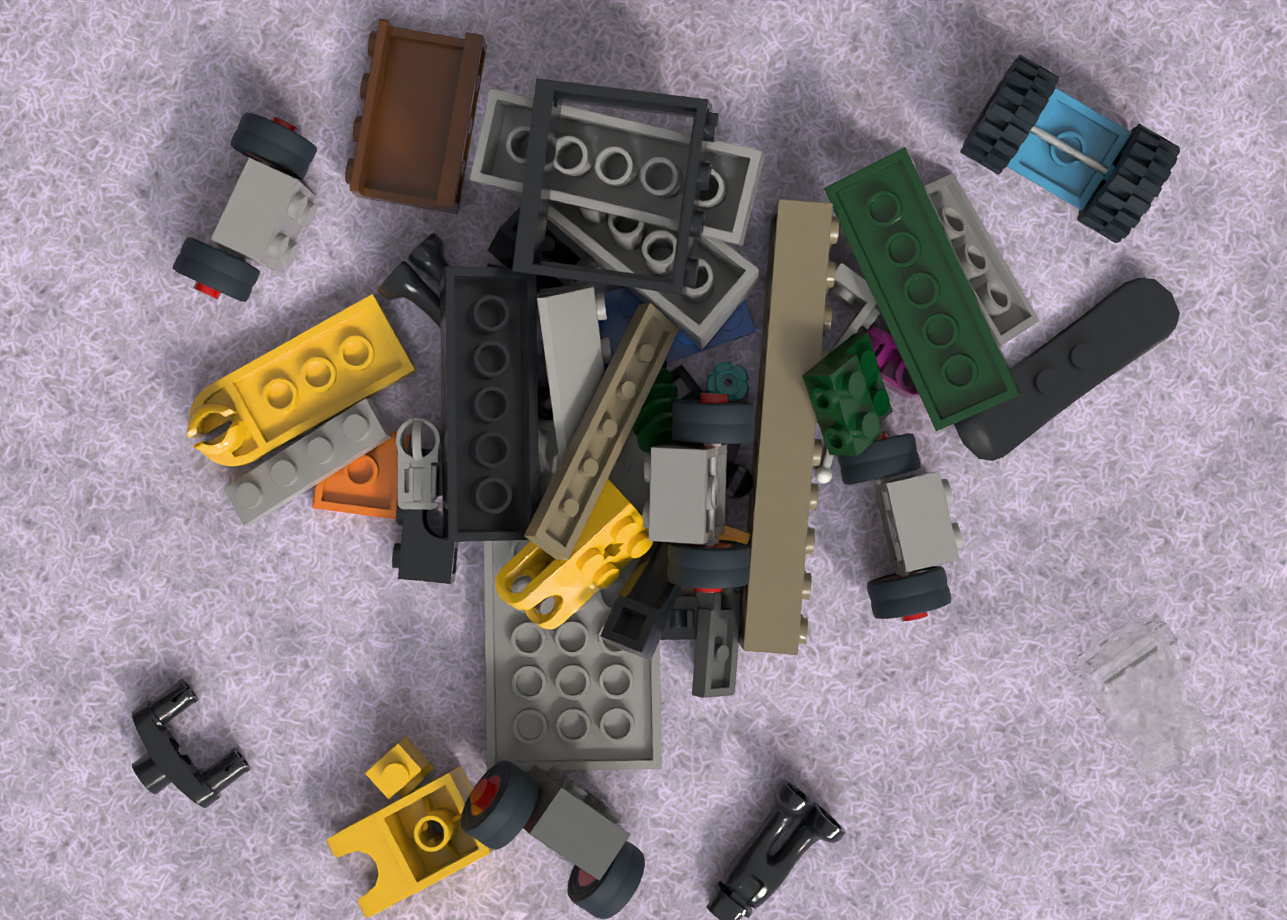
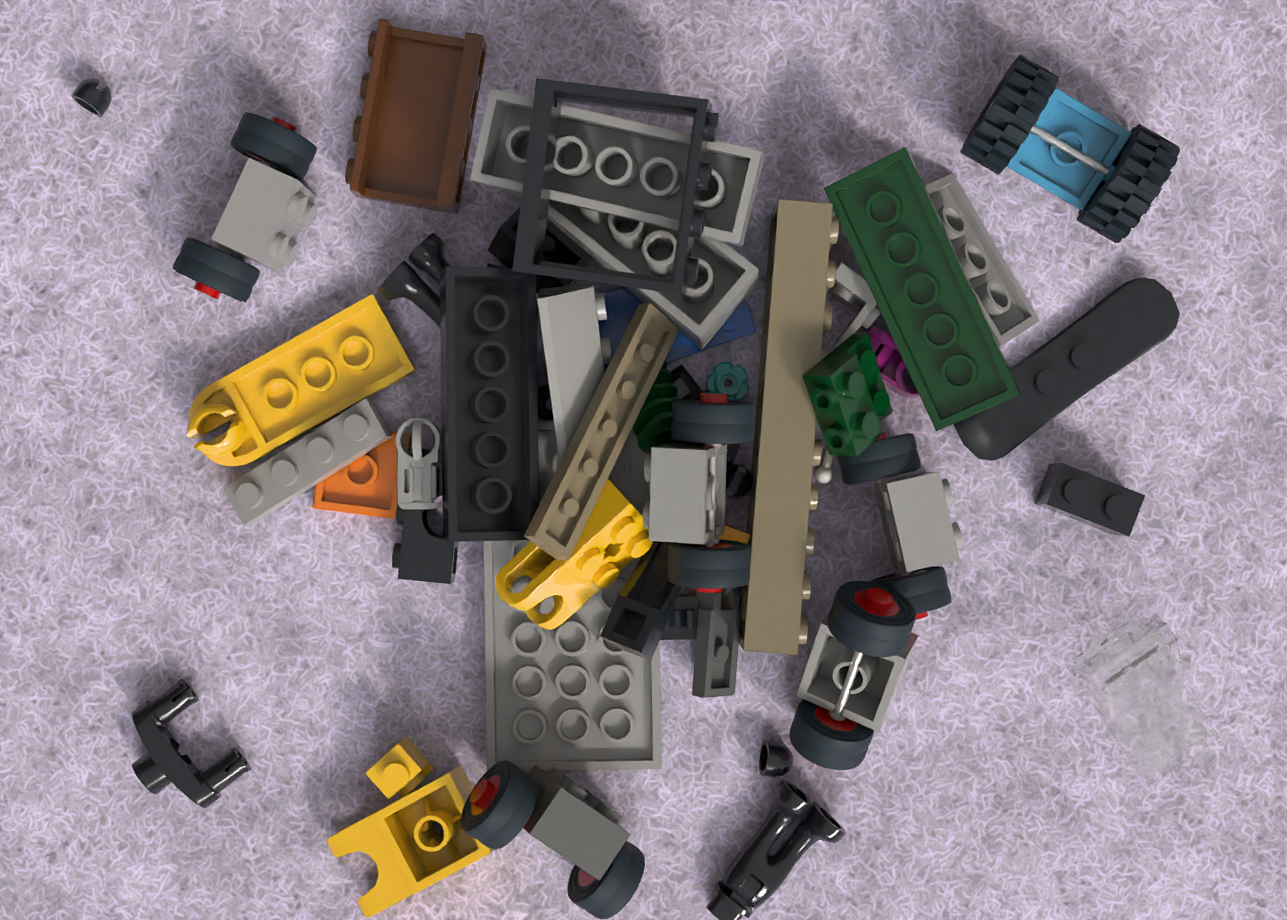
(91, 98): none -> black hinge
(774, 759): none -> black hinge
(853, 674): none -> brick
(1089, 499): none -> black brick

